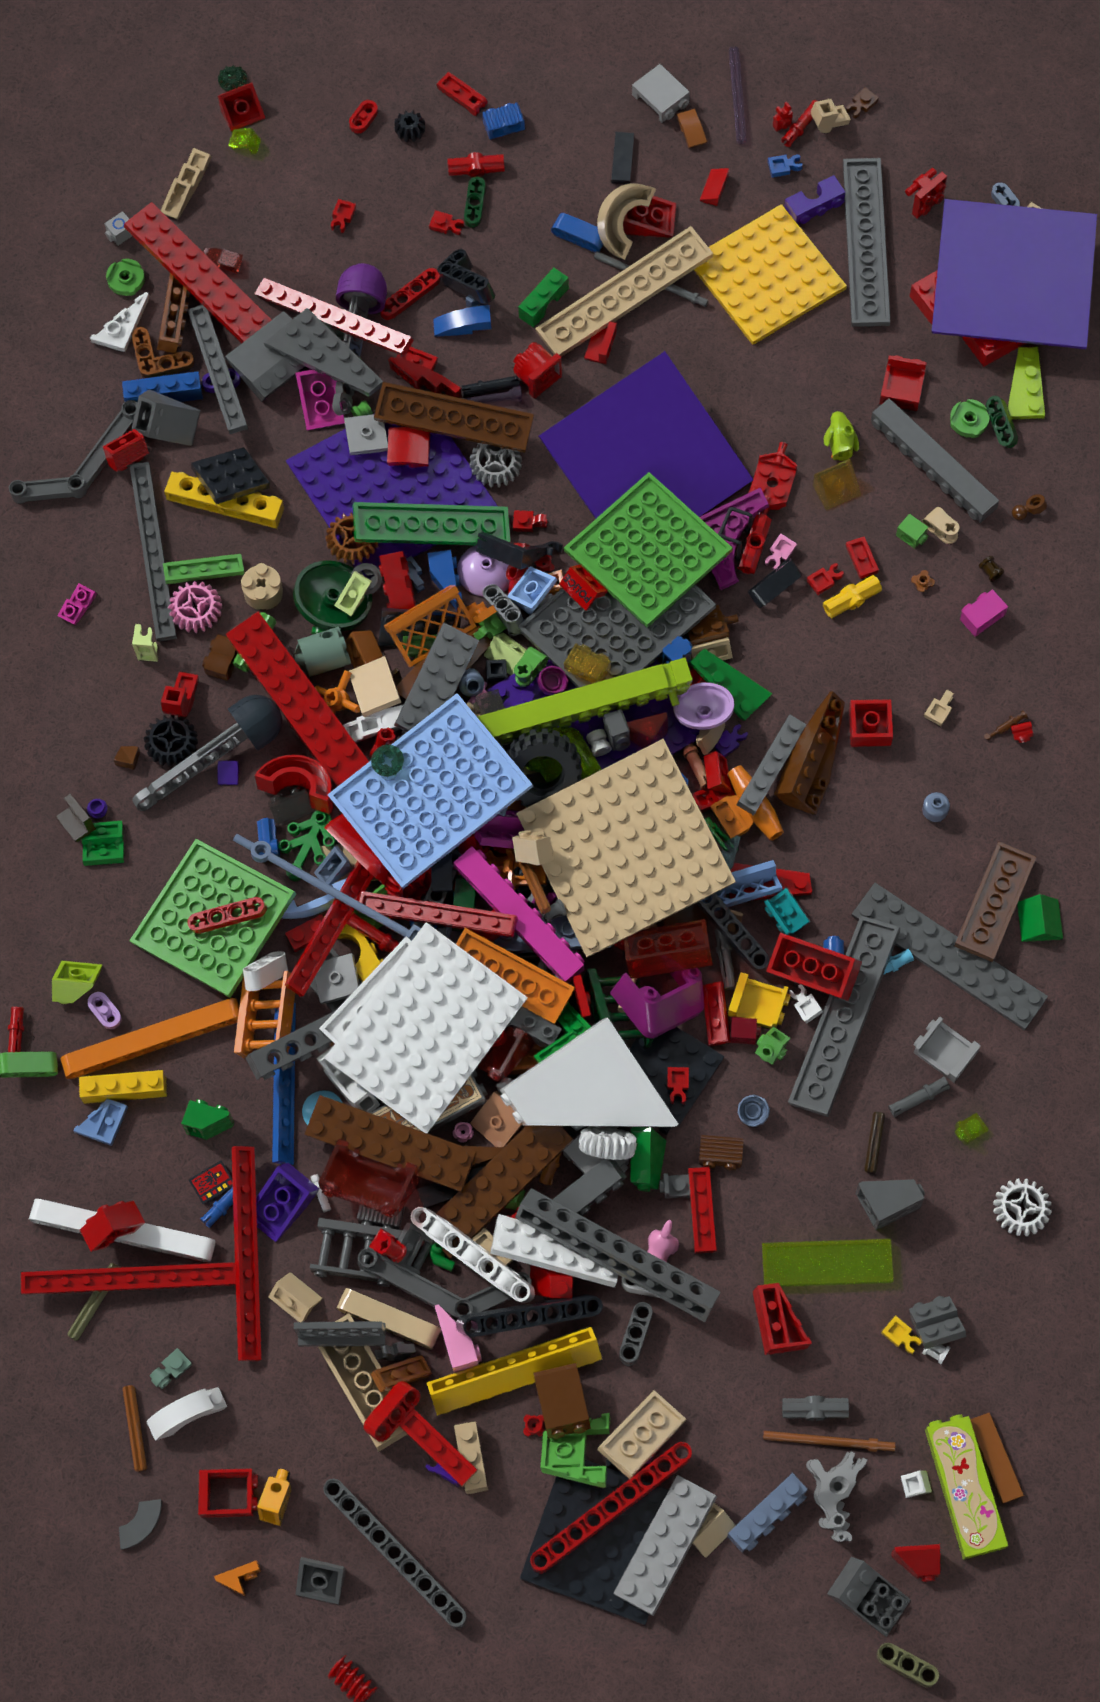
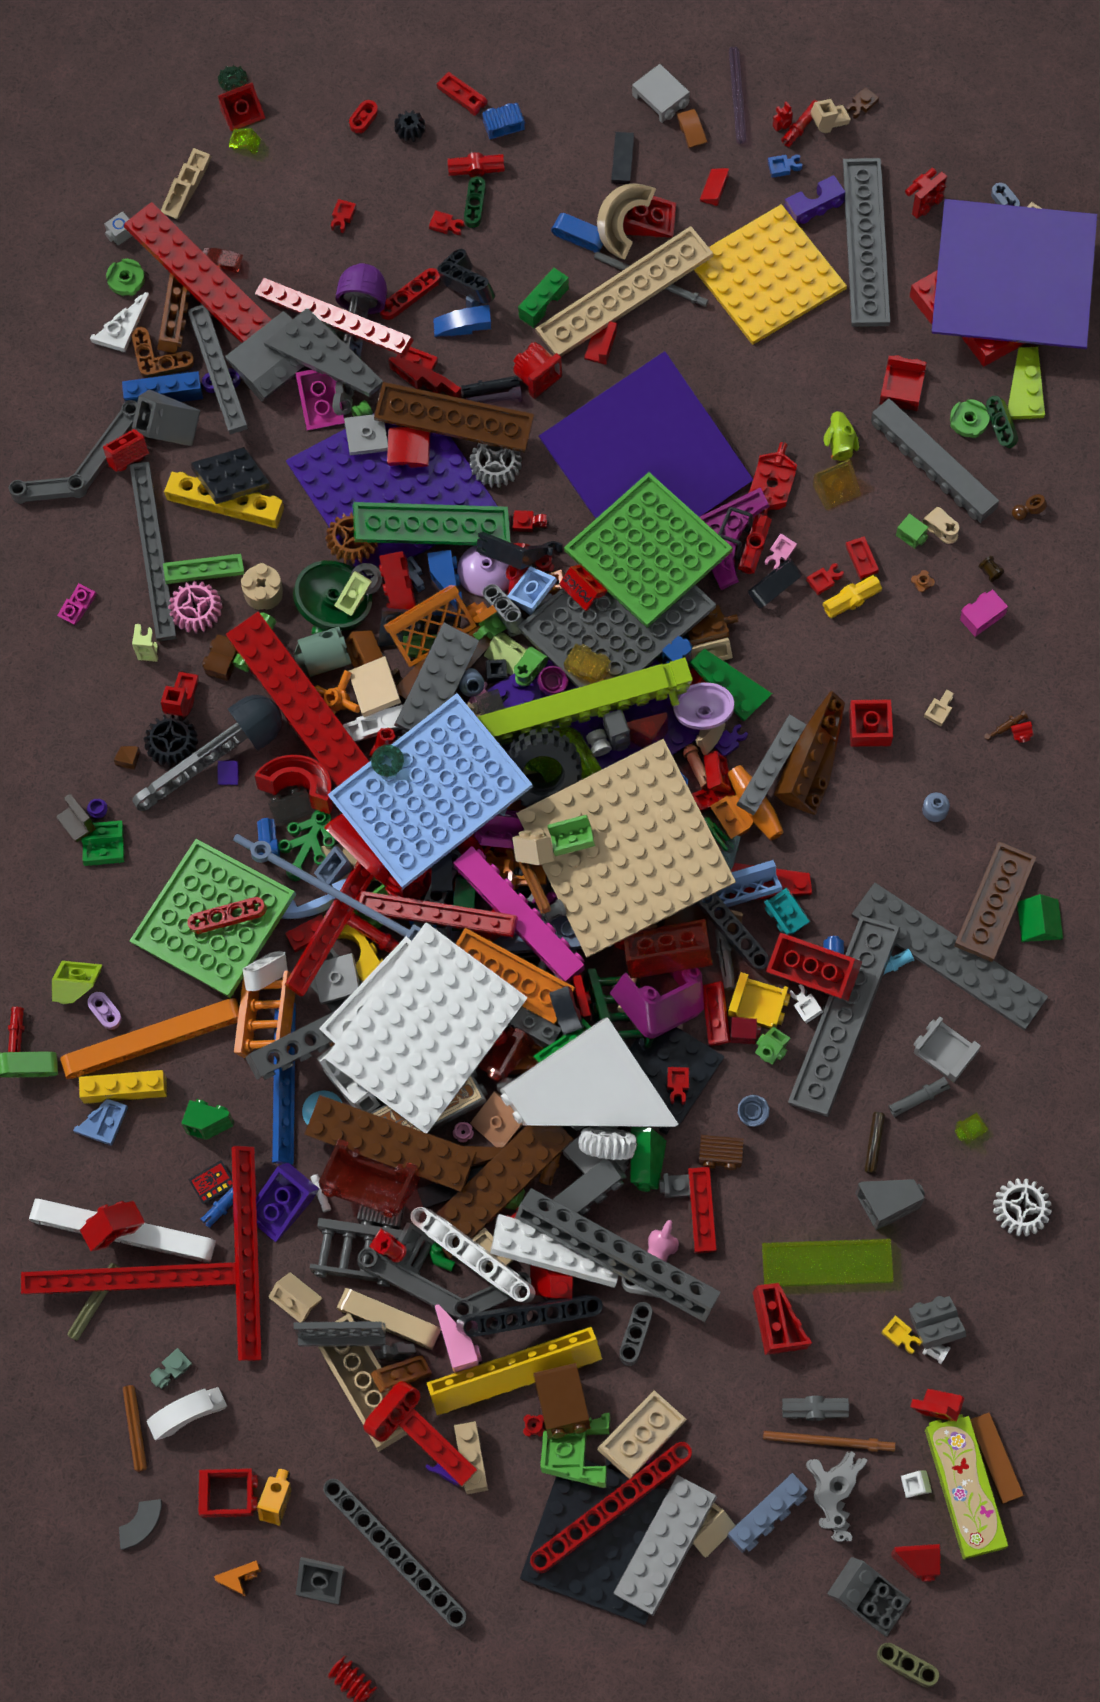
(566, 1010): none -> black slope
(571, 835): none -> bright green bracket
(939, 1405): none -> red panel

